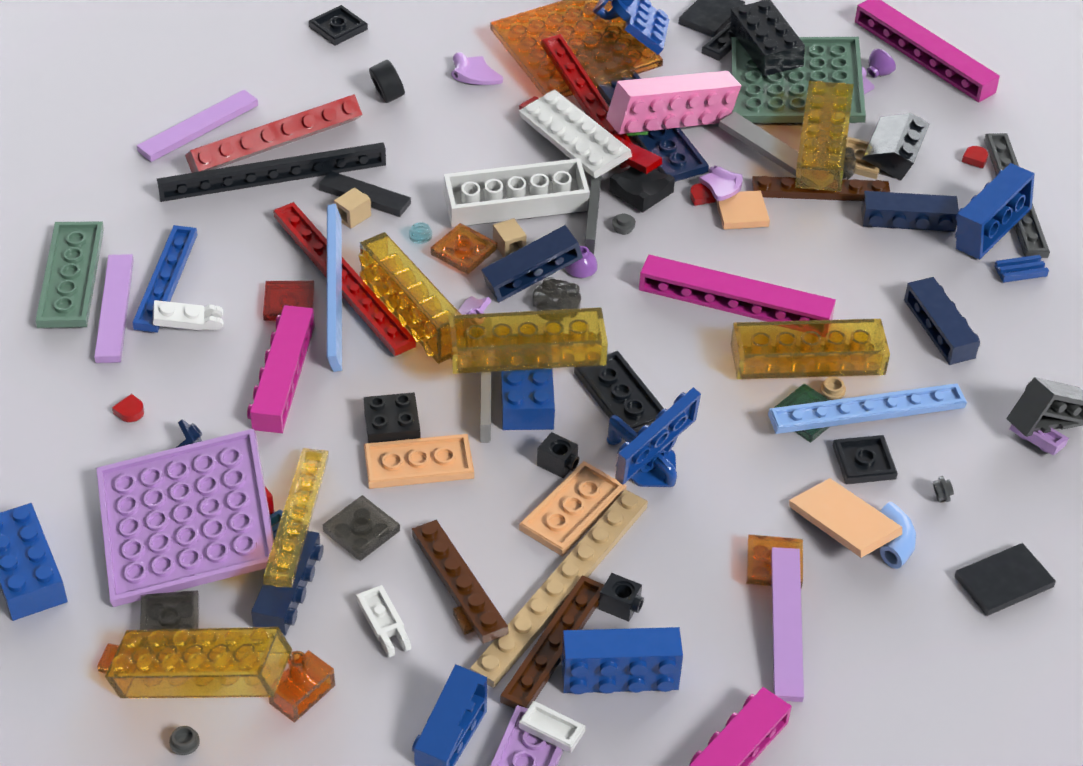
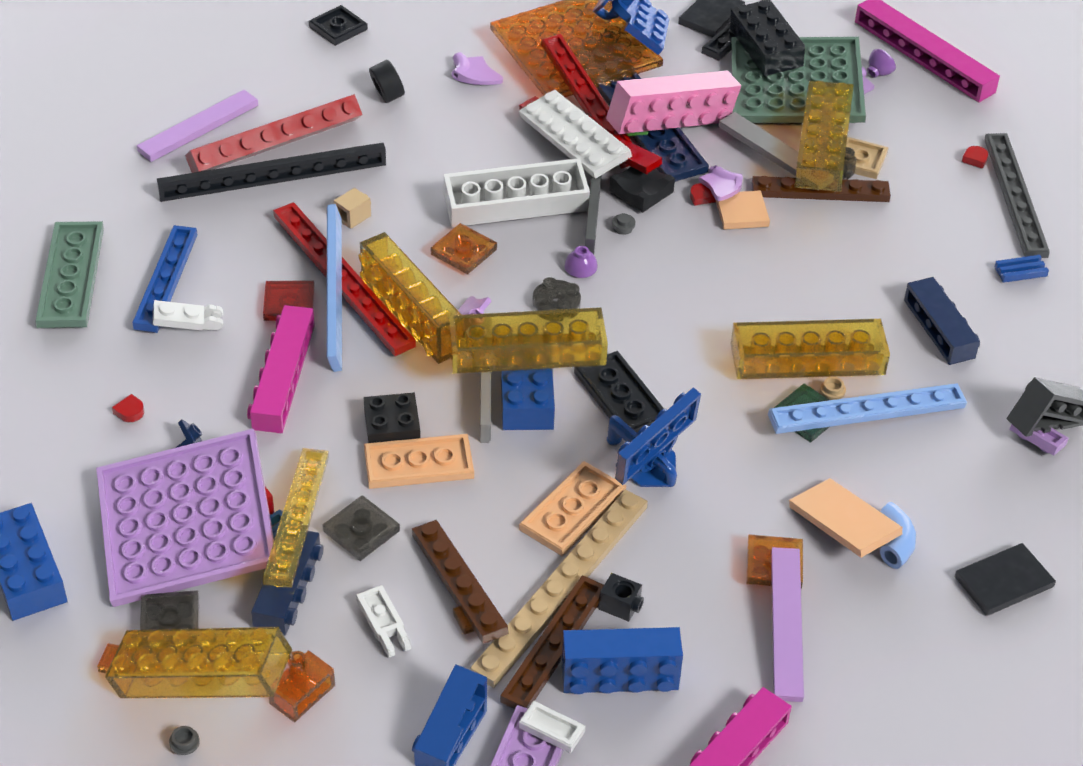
(114, 309): lavender tile -> none
(380, 198): black tile -> none
(420, 233): clear light blue plate -> none
(509, 236): tan brick -> none
(532, 263): dark blue brick -> none
(558, 455): black brick -> none
(731, 292): dark pink brick -> none
(864, 459): black tile -> none
(896, 143): slope -> none
(909, 211): dark blue brick -> none
(943, 489): dark grey plate -> none
(994, 210): blue brick -> none

